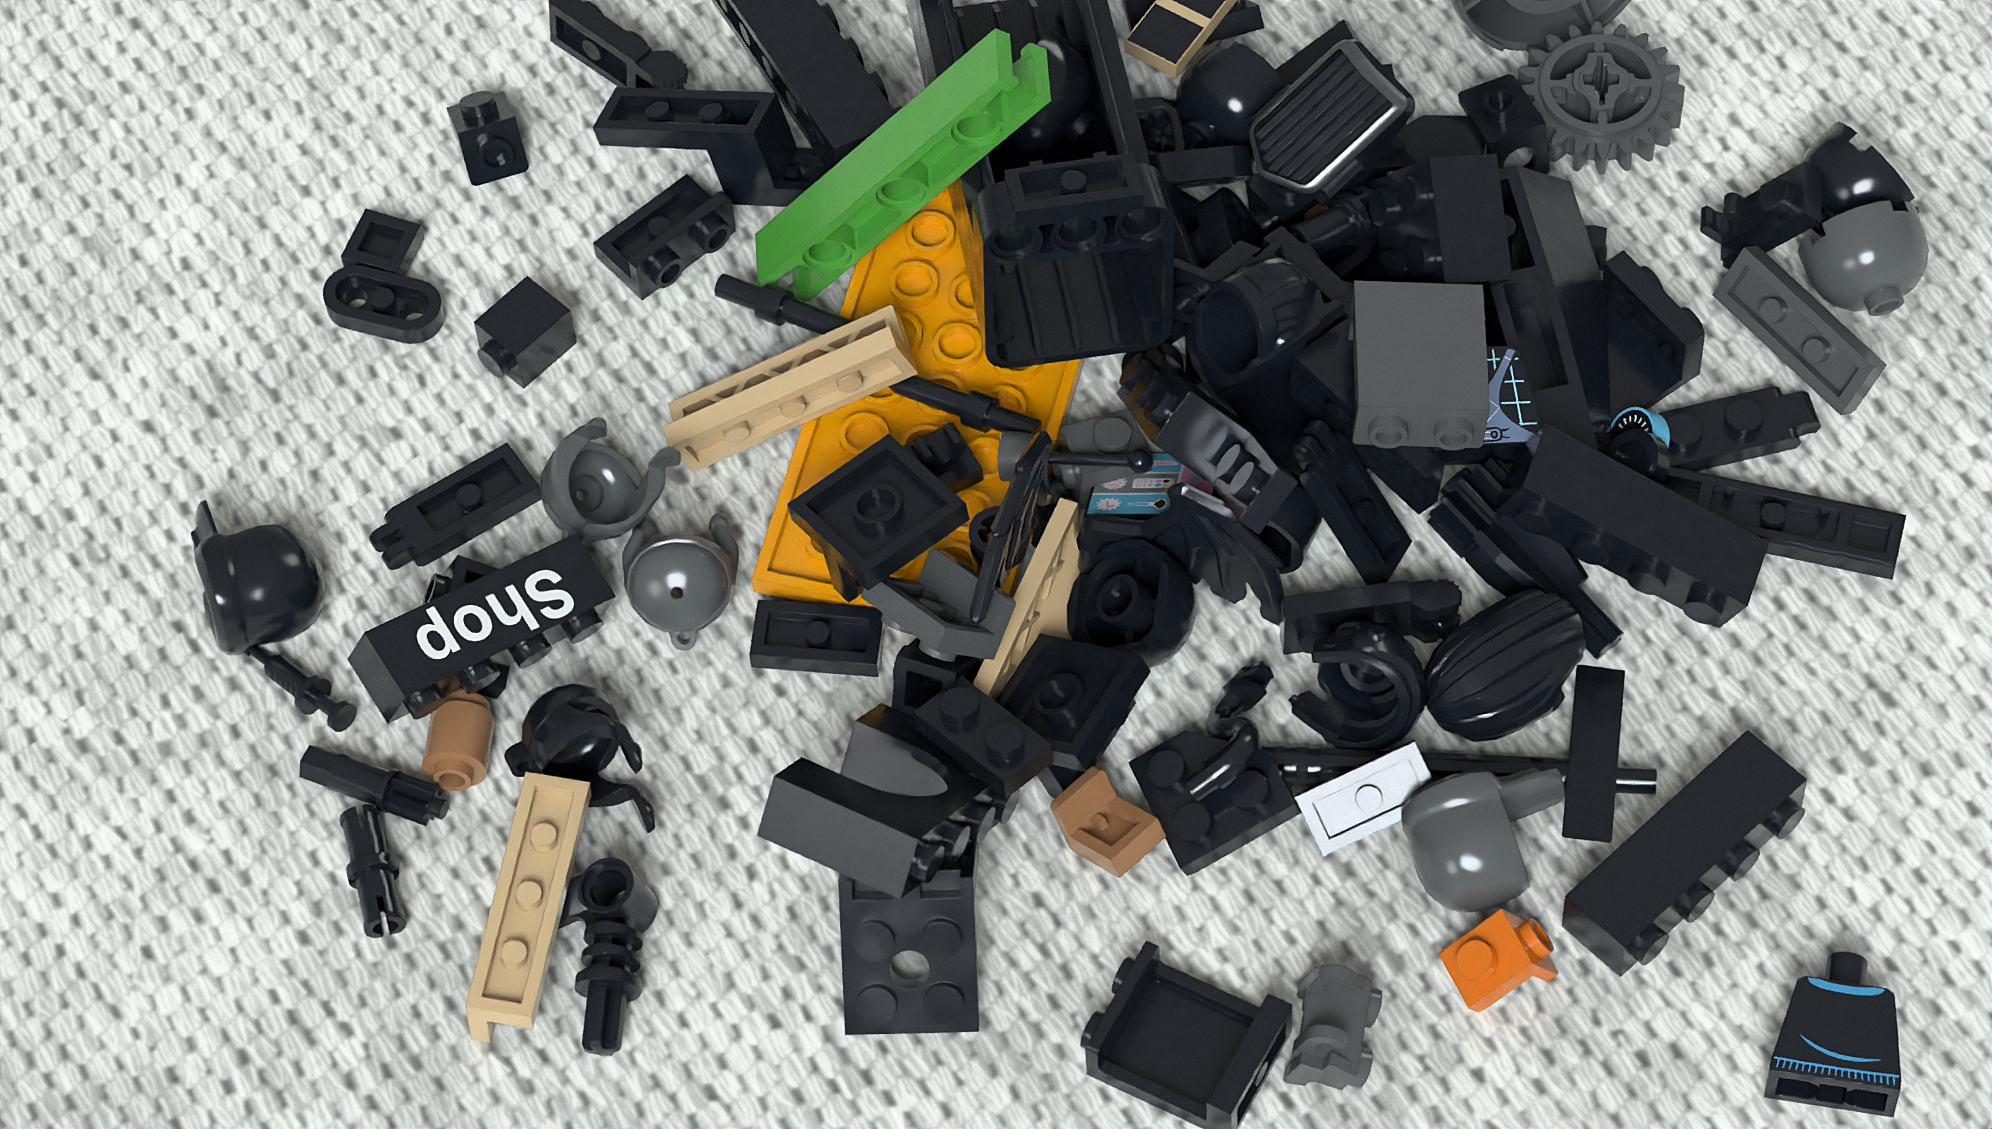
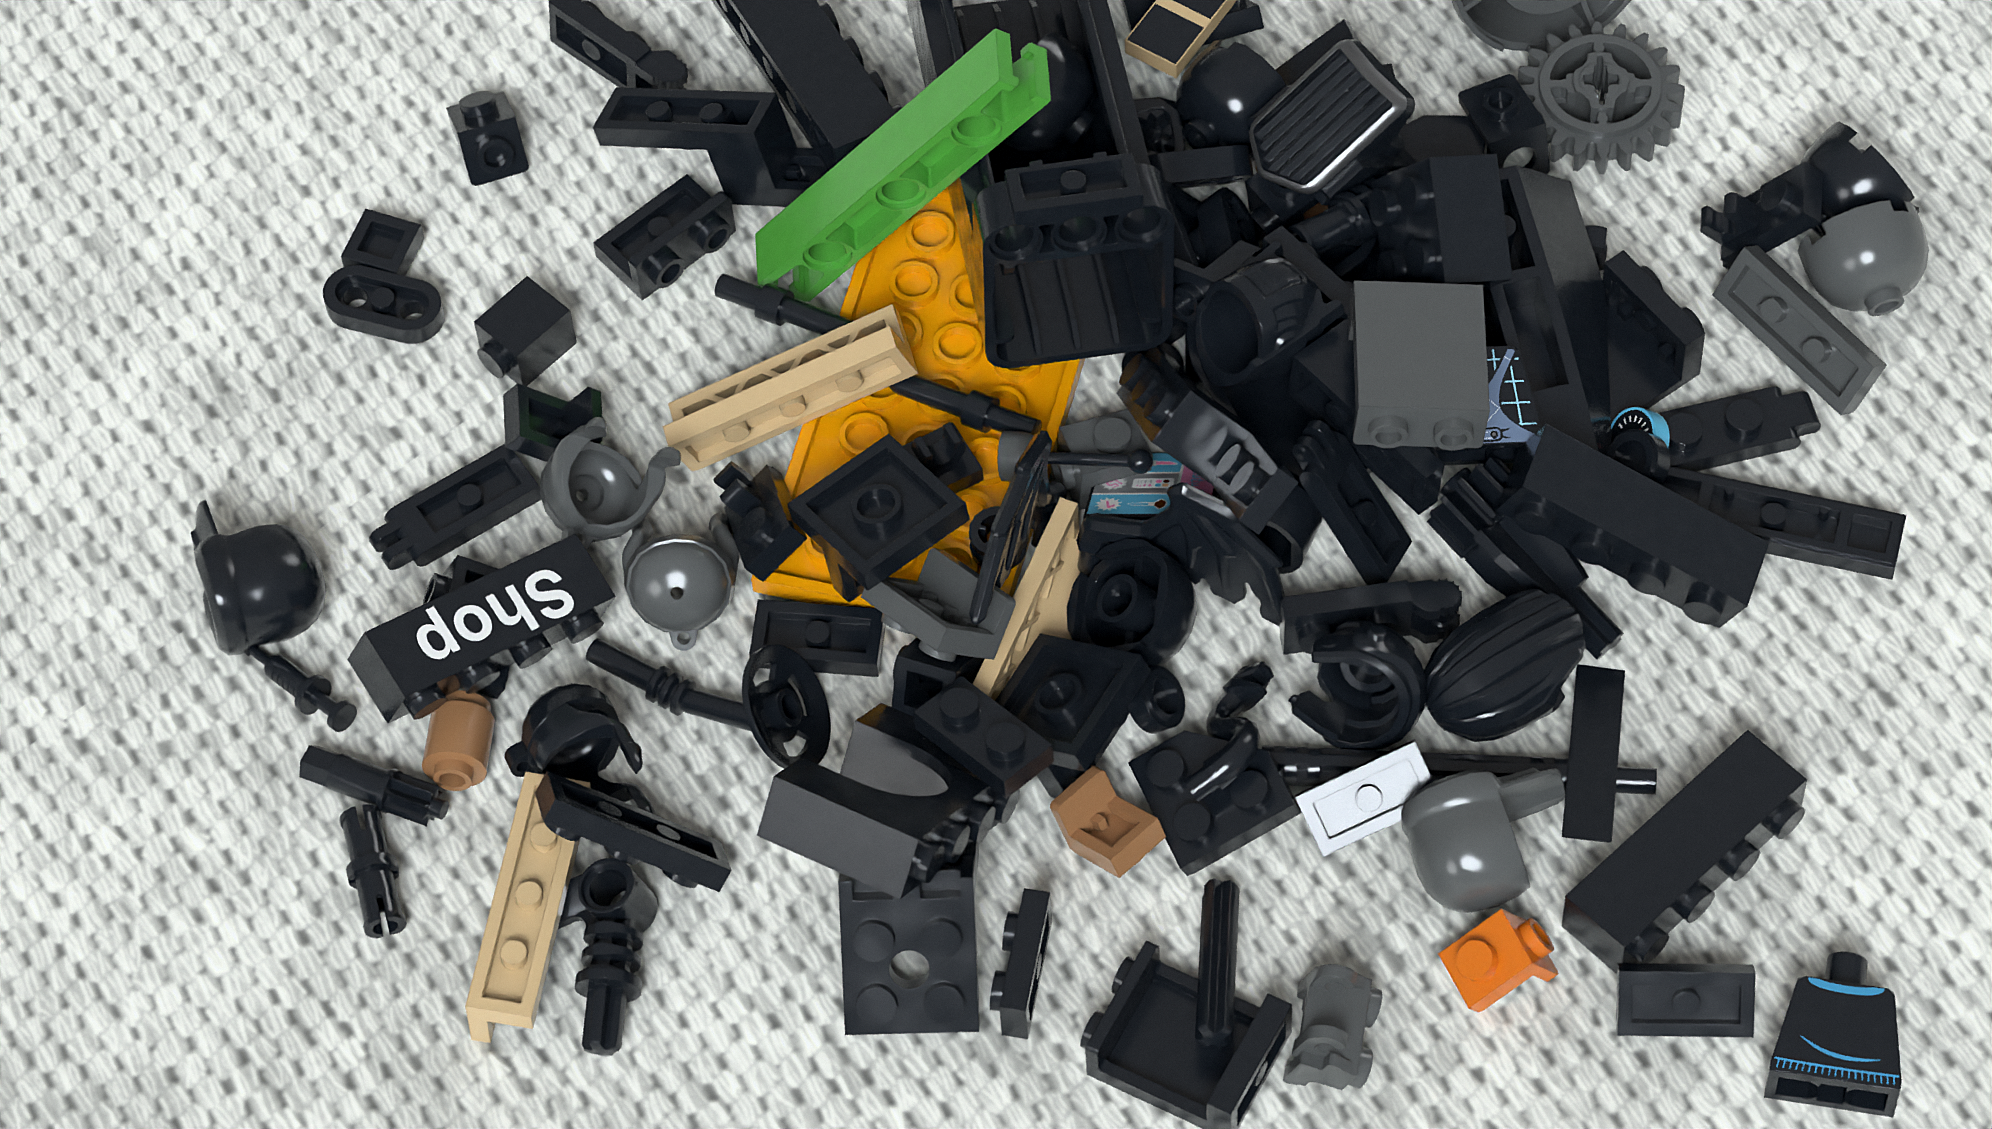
(540, 421): none -> black bracket
(631, 833): none -> black plate
(759, 517): none -> black plate
(767, 710): none -> black dish
(1027, 939): none -> black plate
(1158, 702): none -> black tile
(1217, 963): none -> black axle
(1685, 1000): none -> black plate

